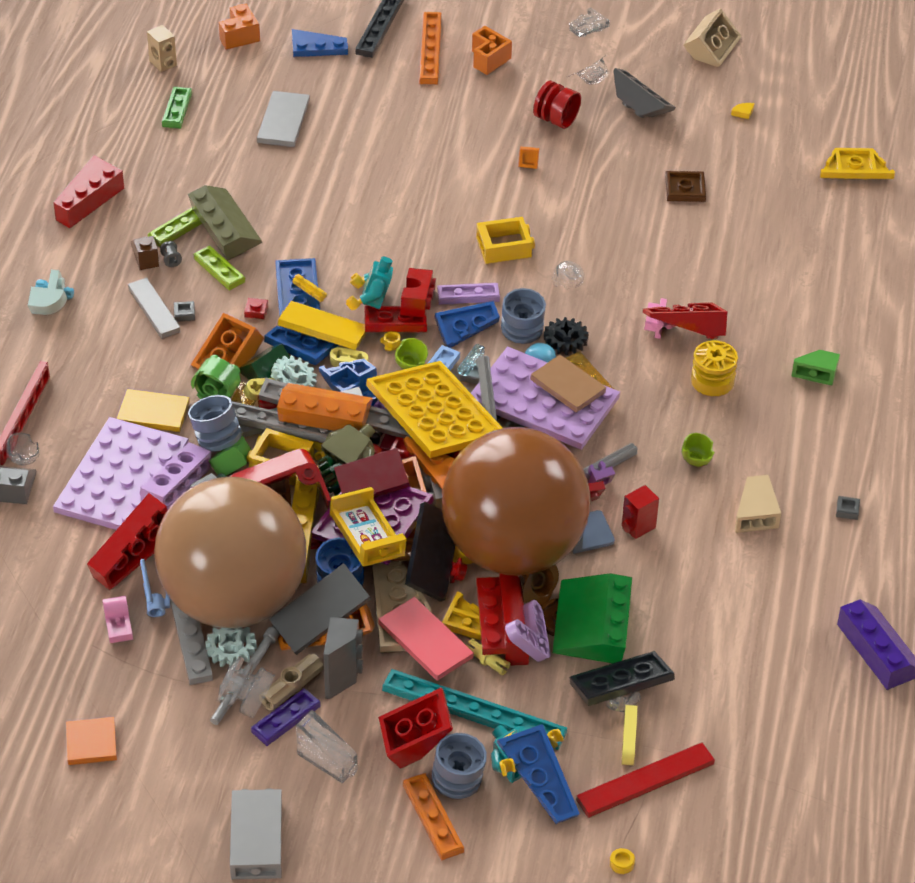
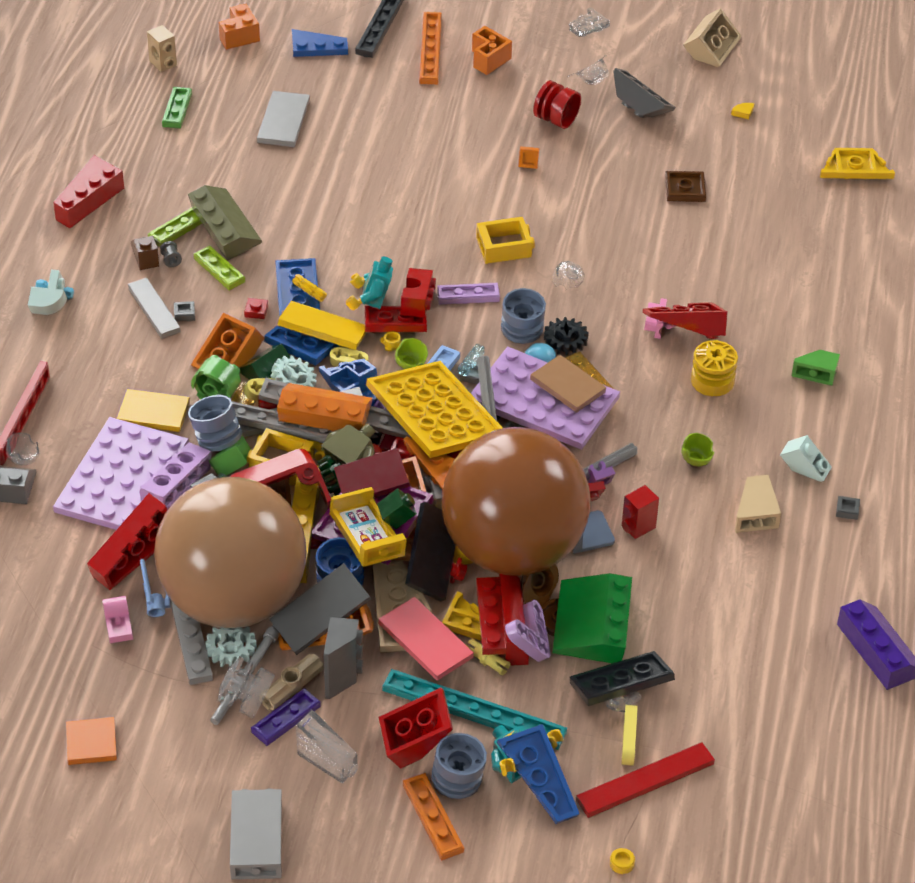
(397, 508): none -> dark green brick
(465, 322): blue wing -> none
(805, 458): none -> light aqua slope

